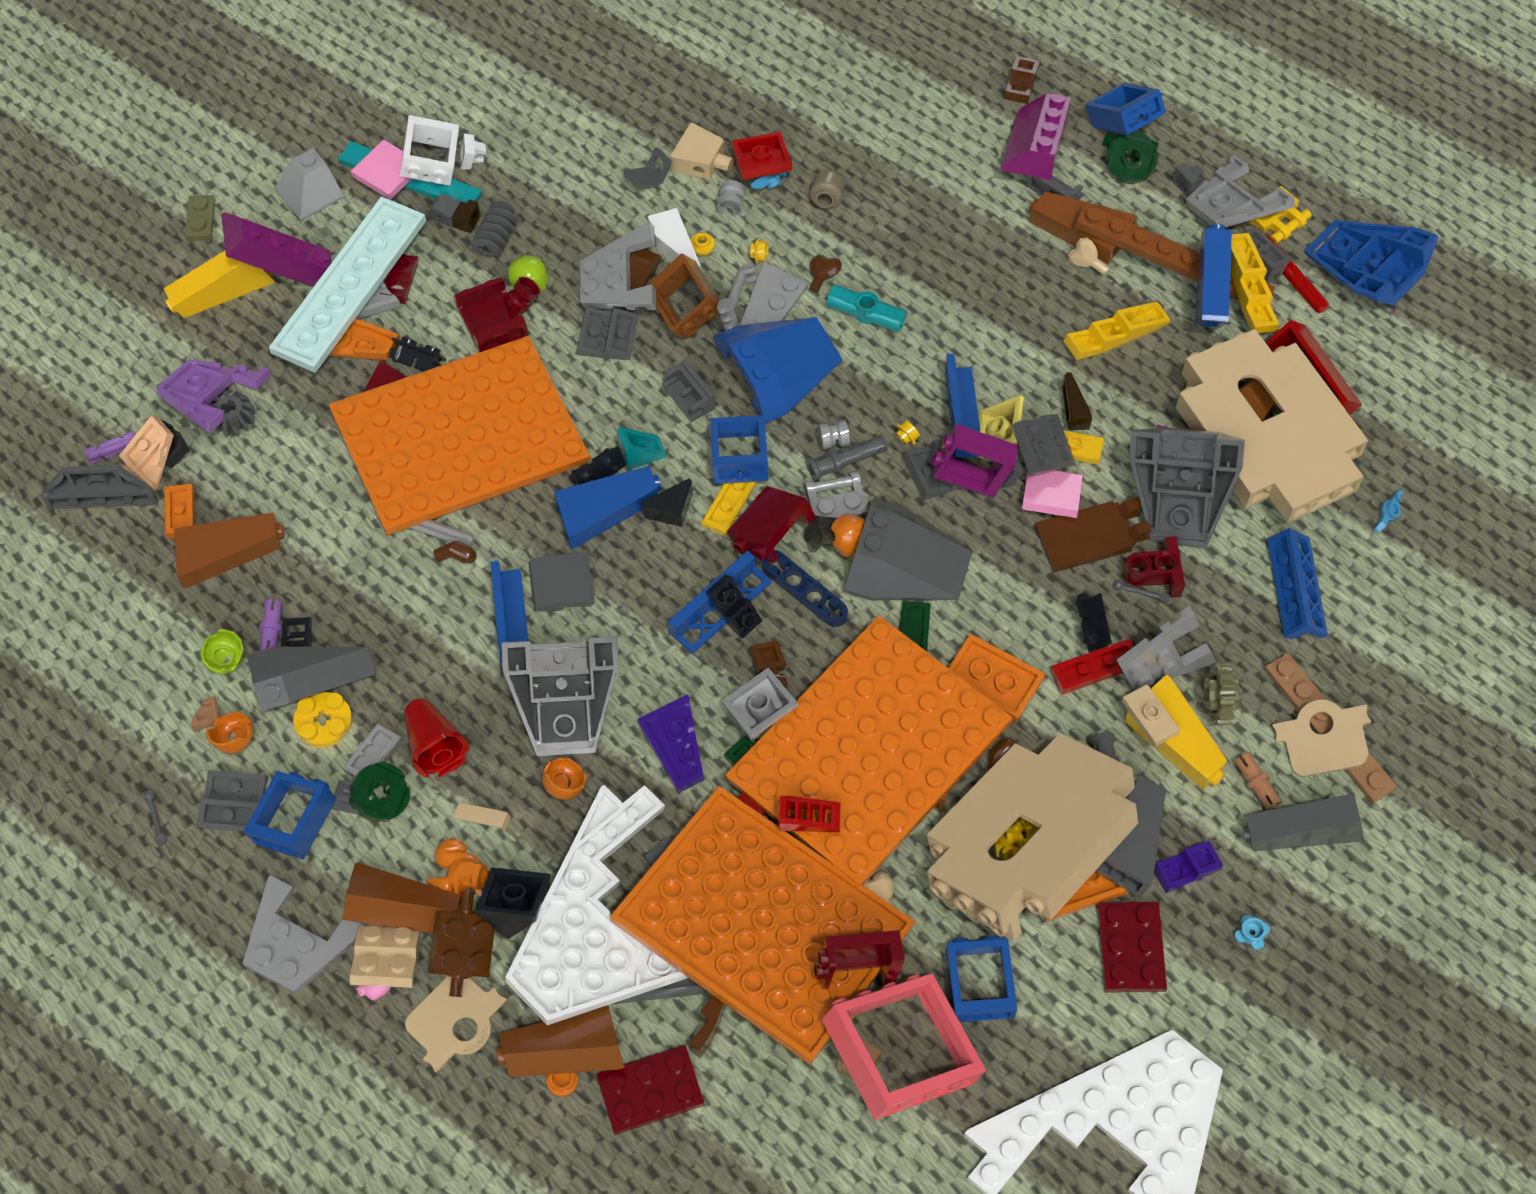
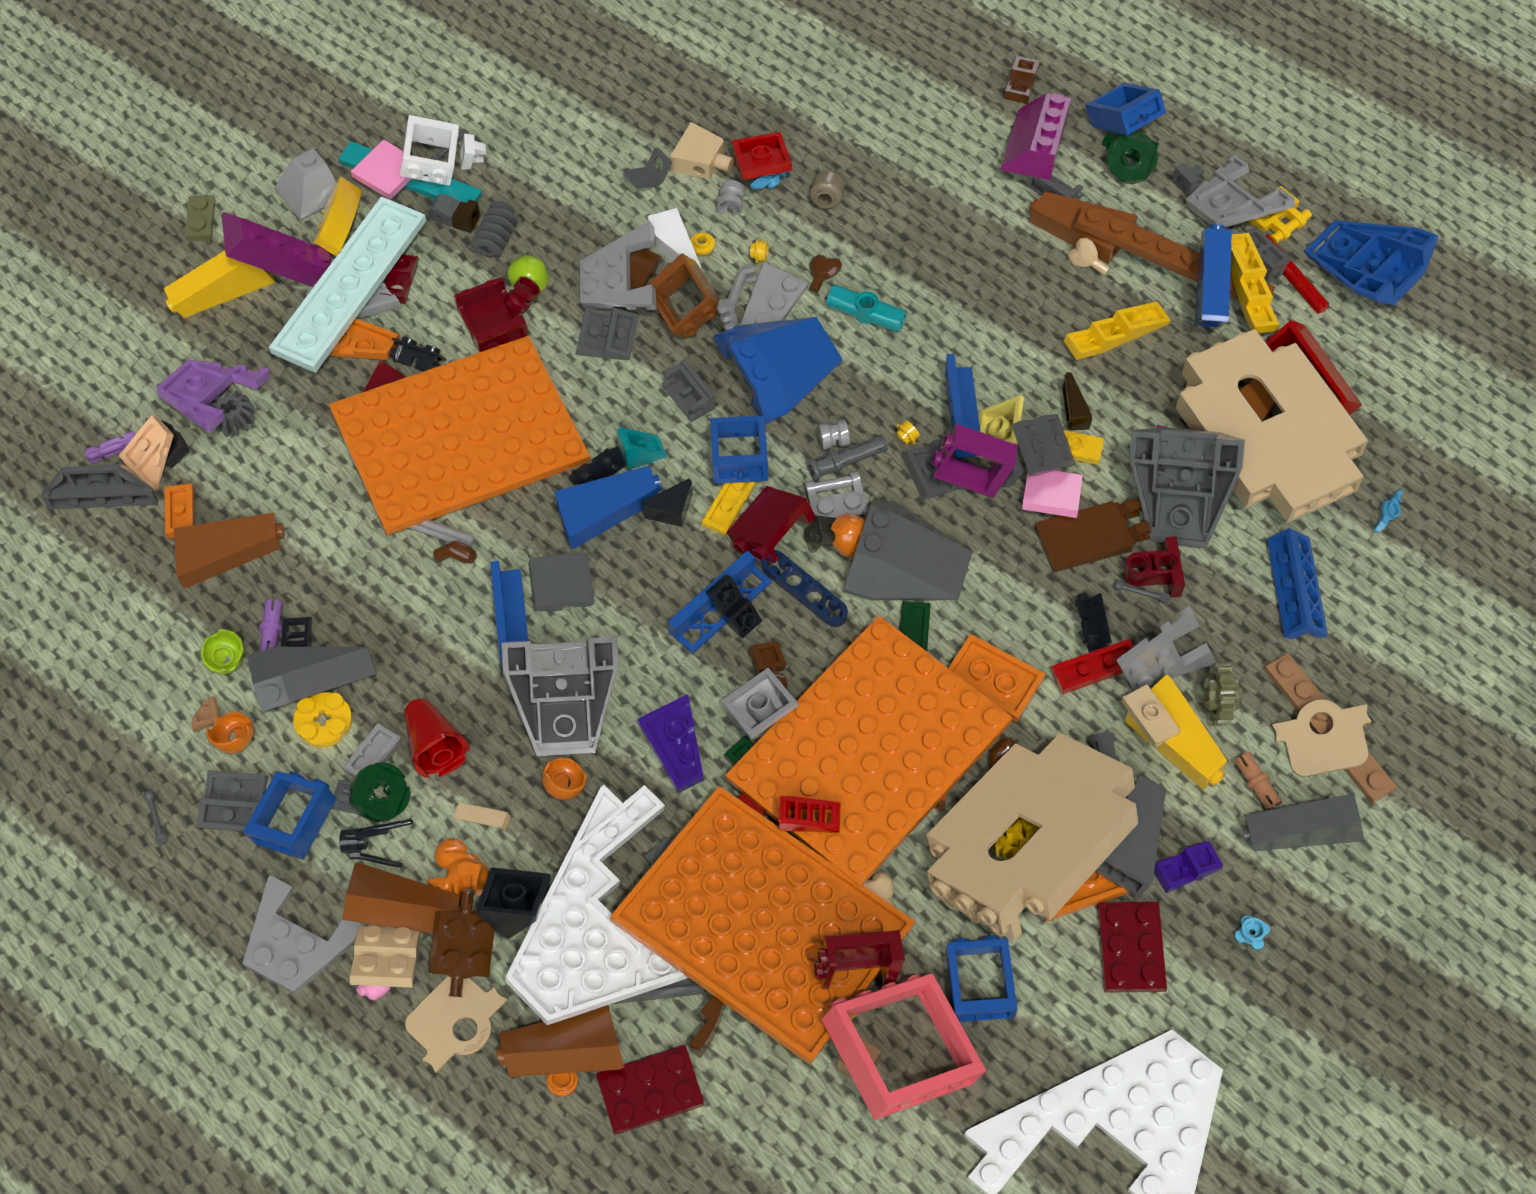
(338, 216): none -> yellow slope
(356, 840): none -> black plant

